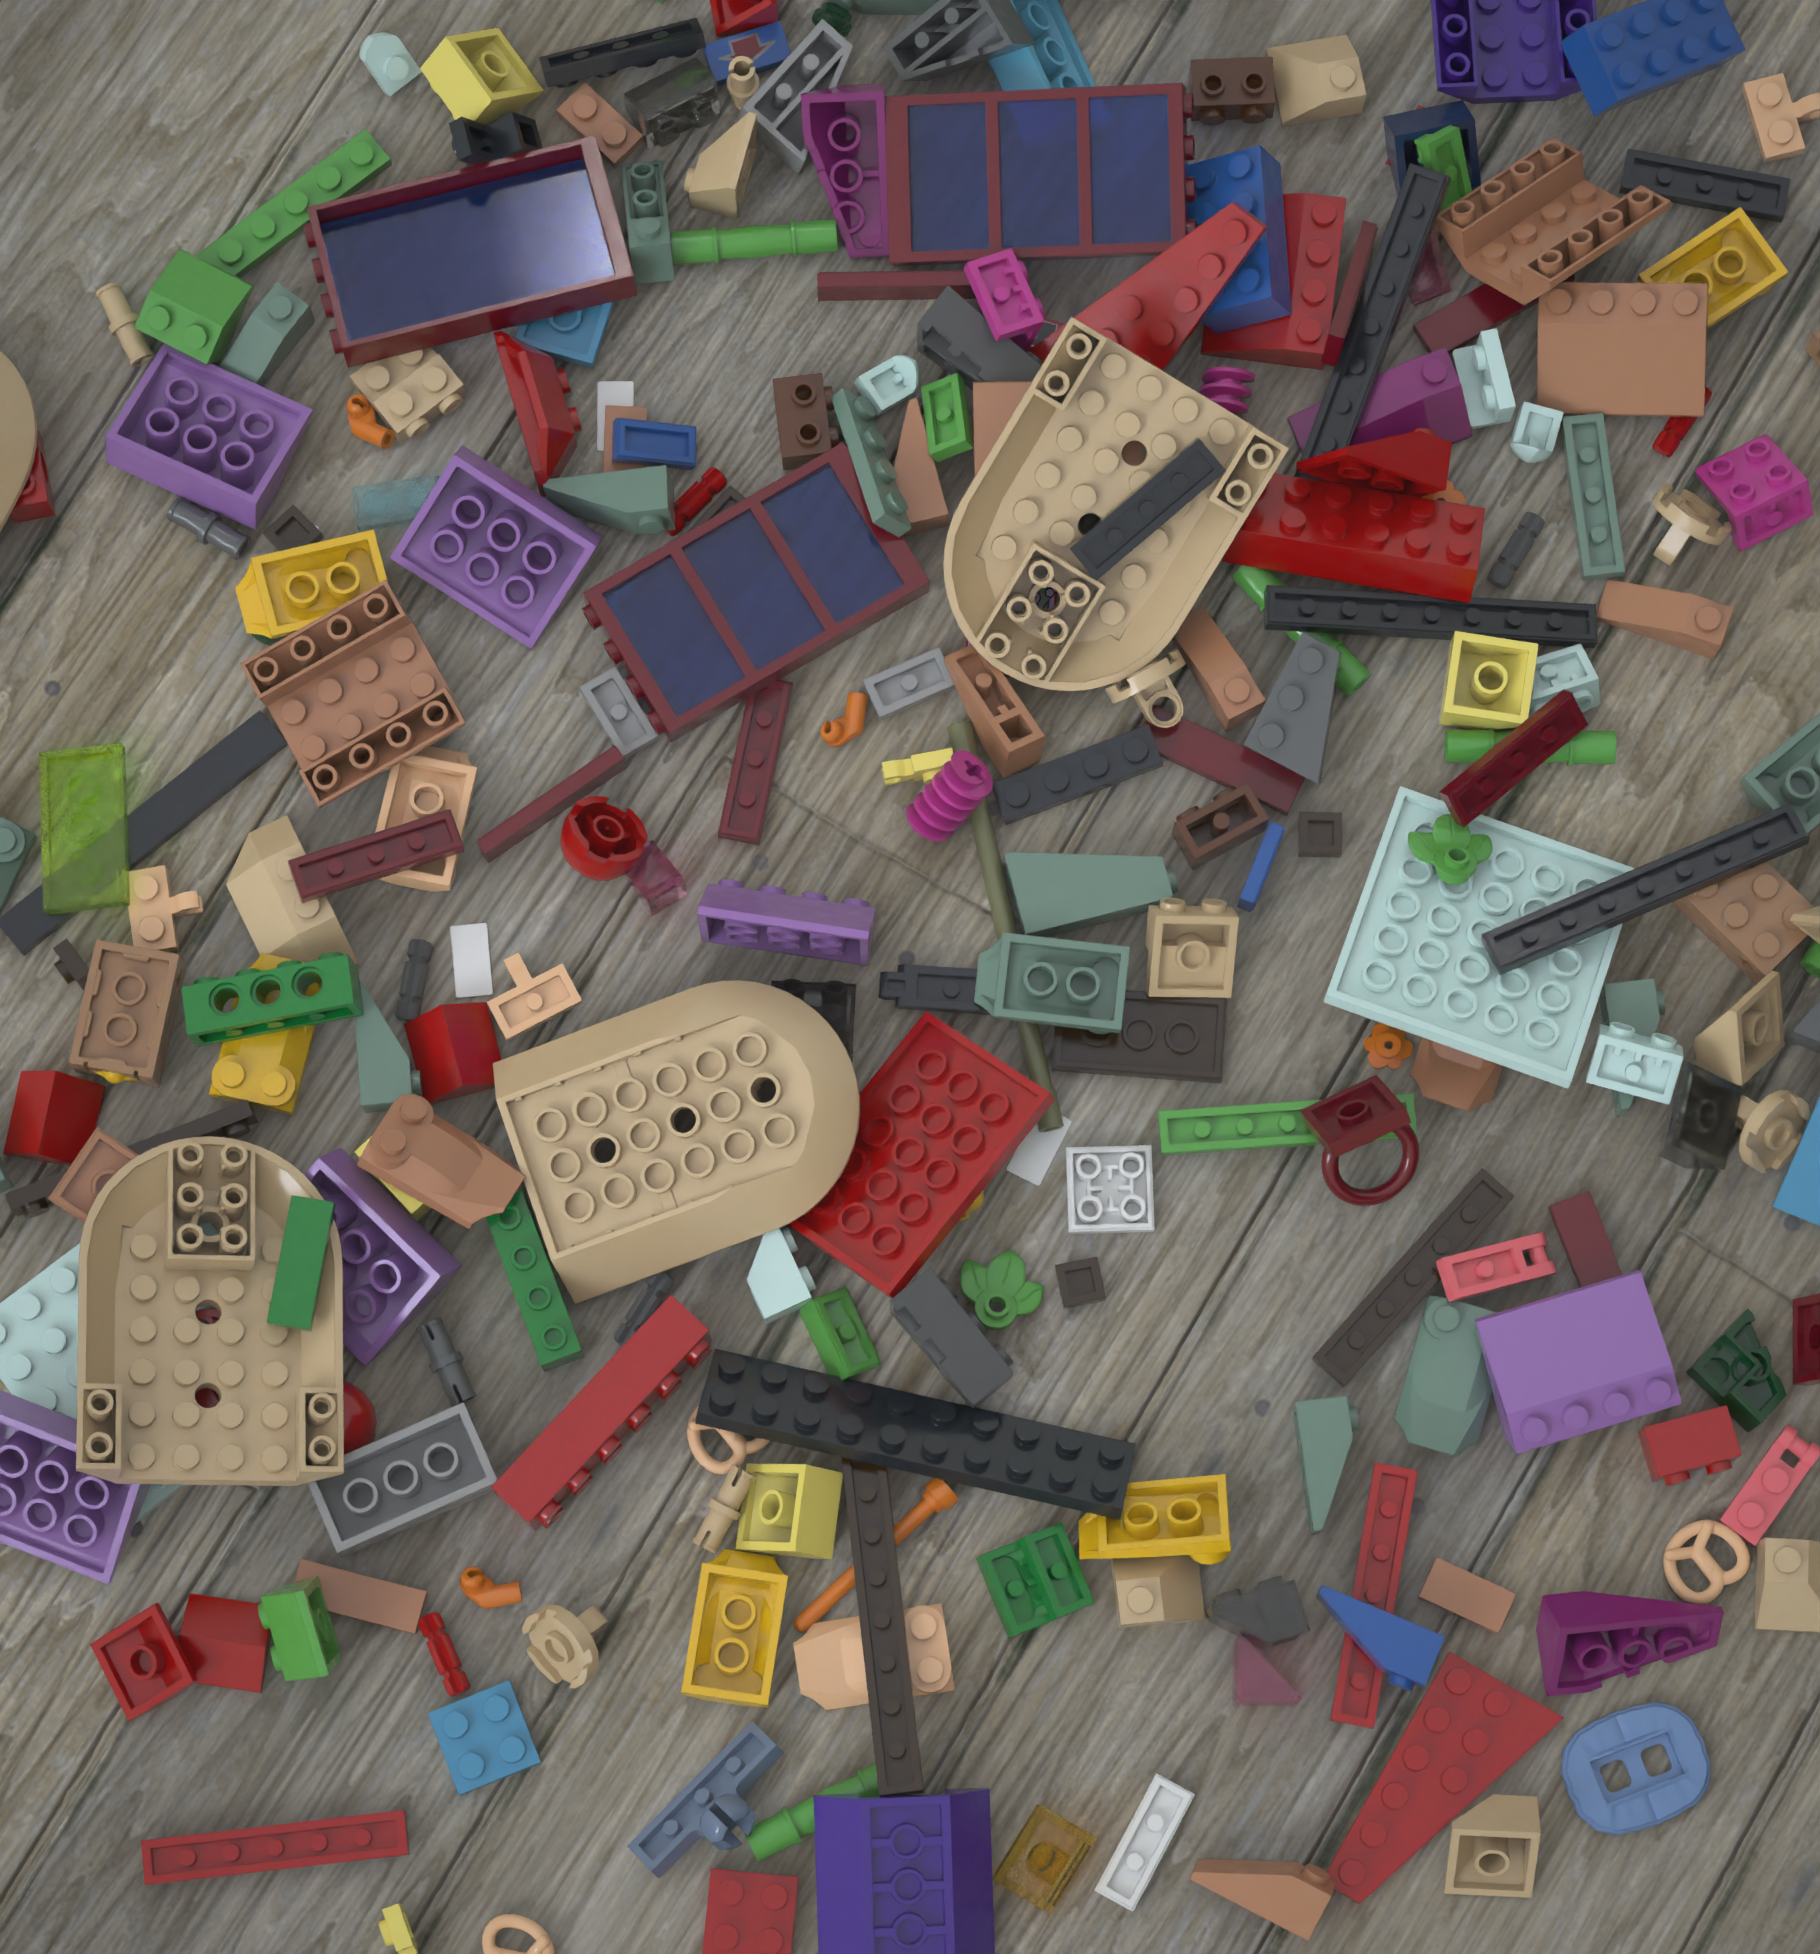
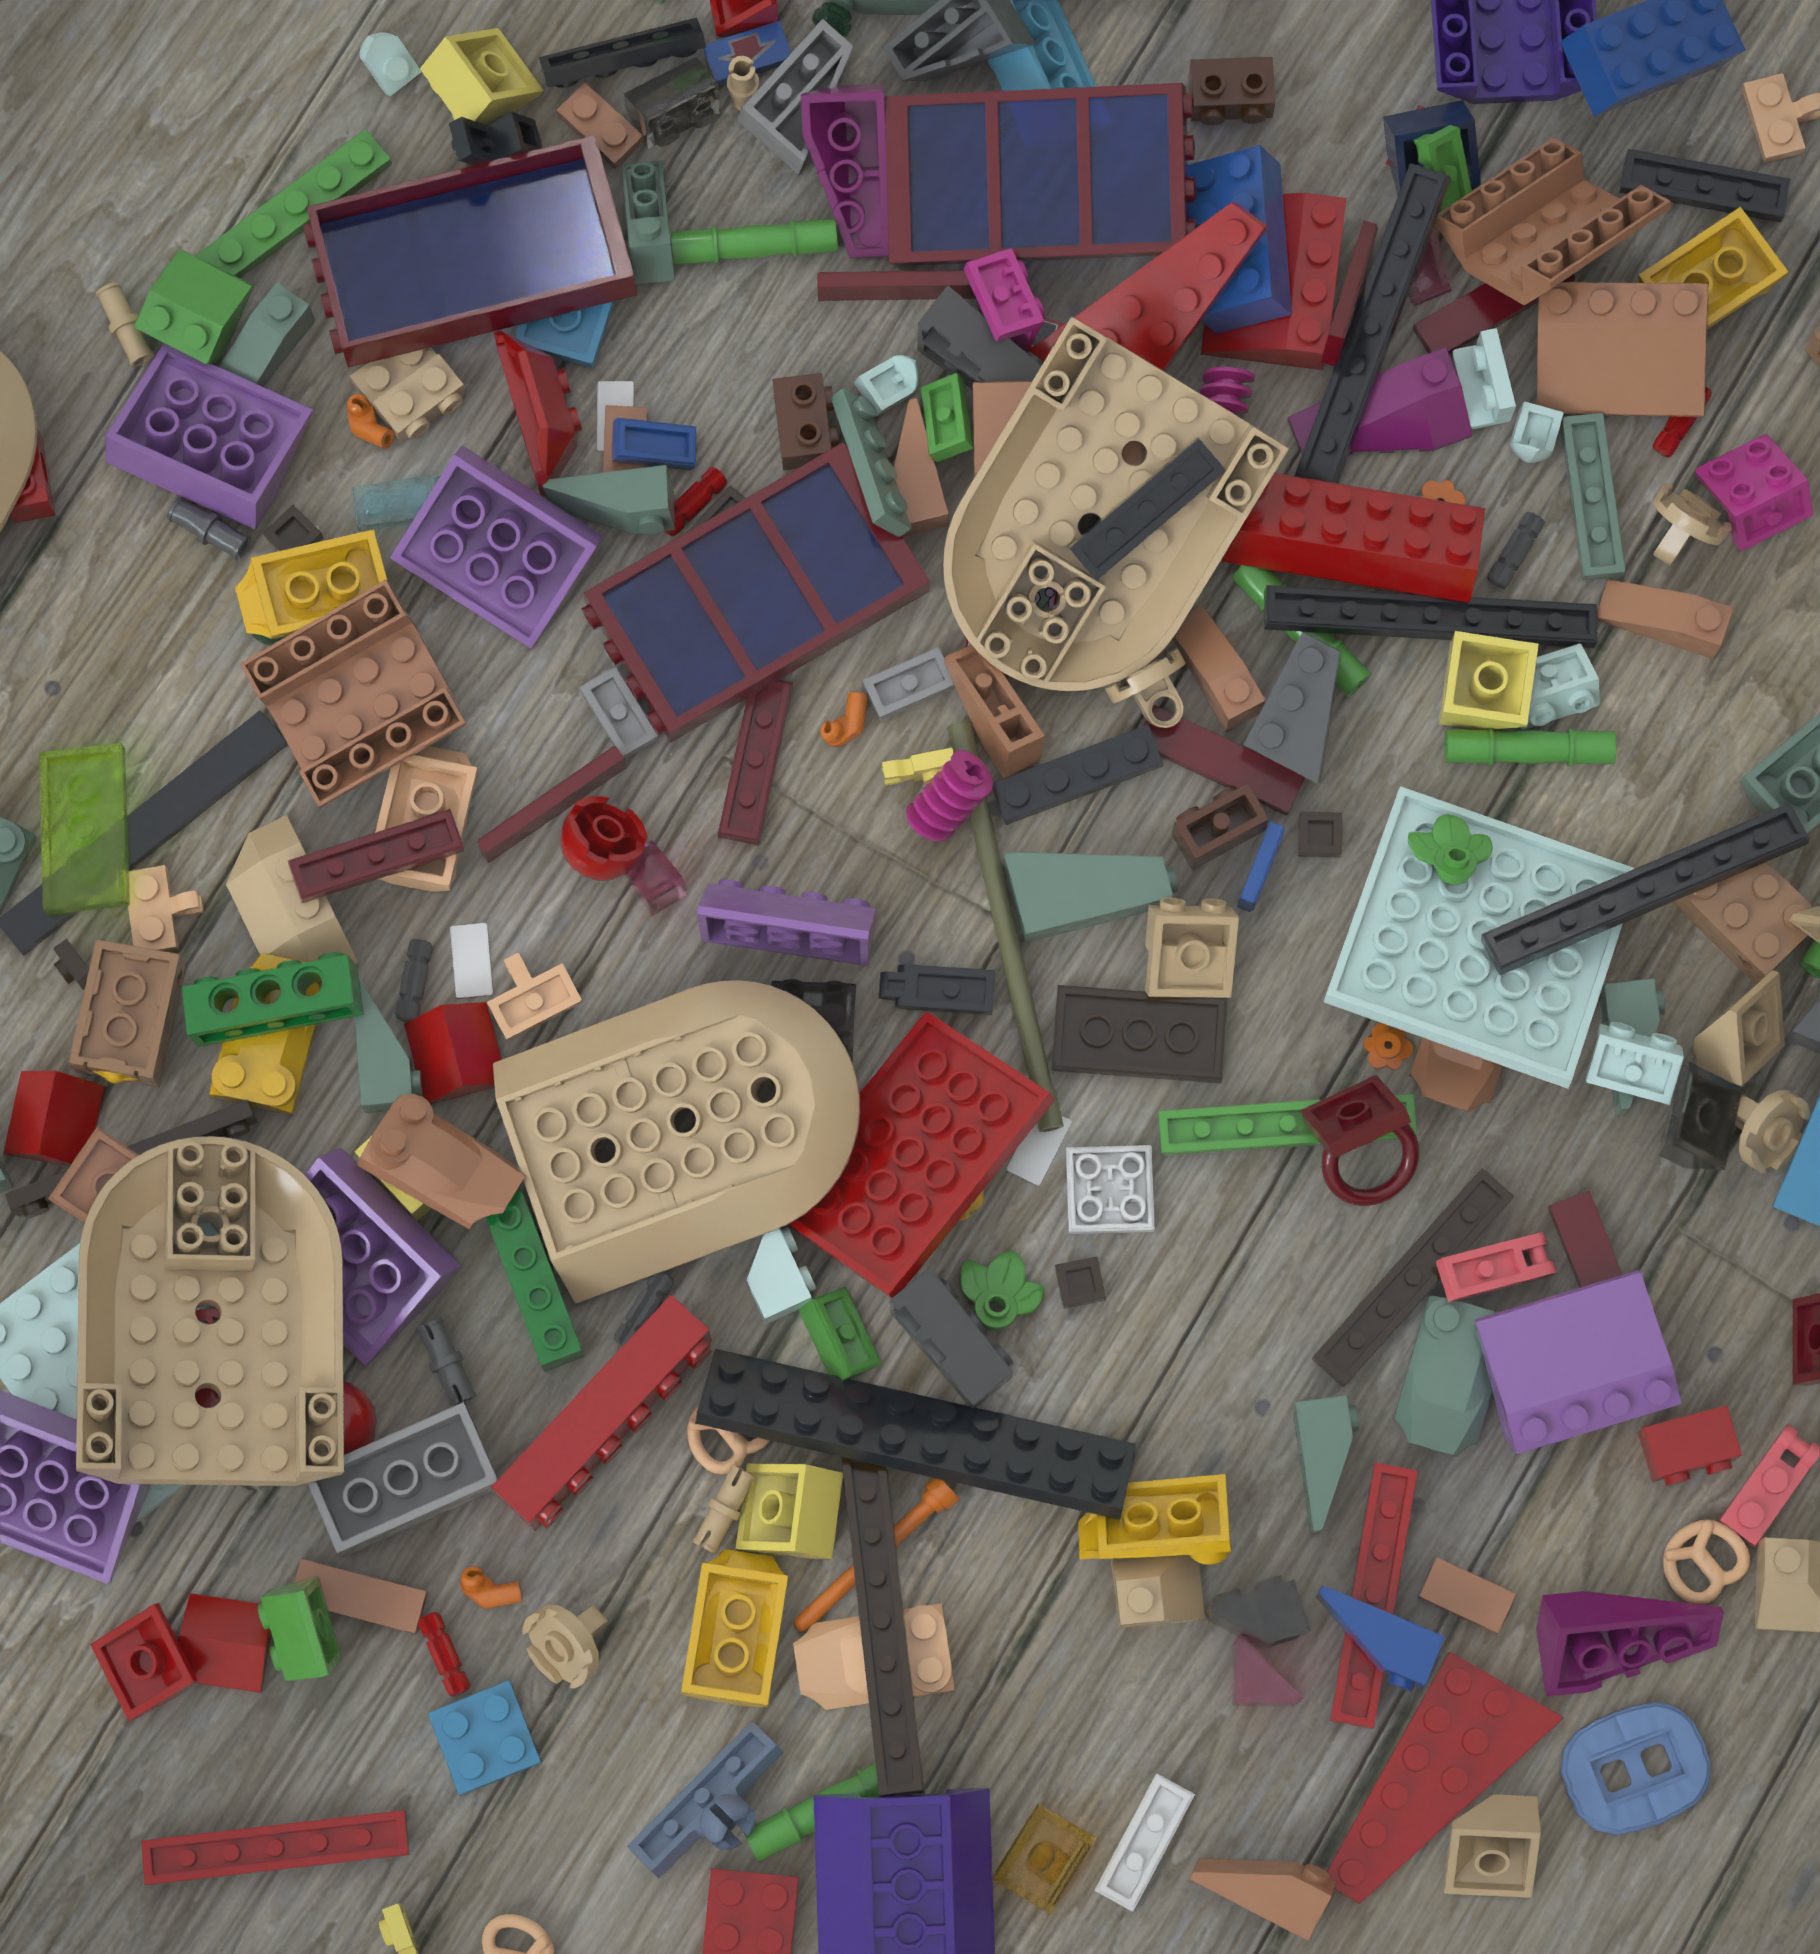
(301, 1263): green tile -> none
(724, 170): tan slope -> none
(1035, 1580): green slope -> none
(1054, 982): sand green slope -> none
(1317, 80): tan slope -> none
(1397, 464): red slope -> none
(1513, 758): dark red tile -> none
(1740, 1374): dark green slope -> none

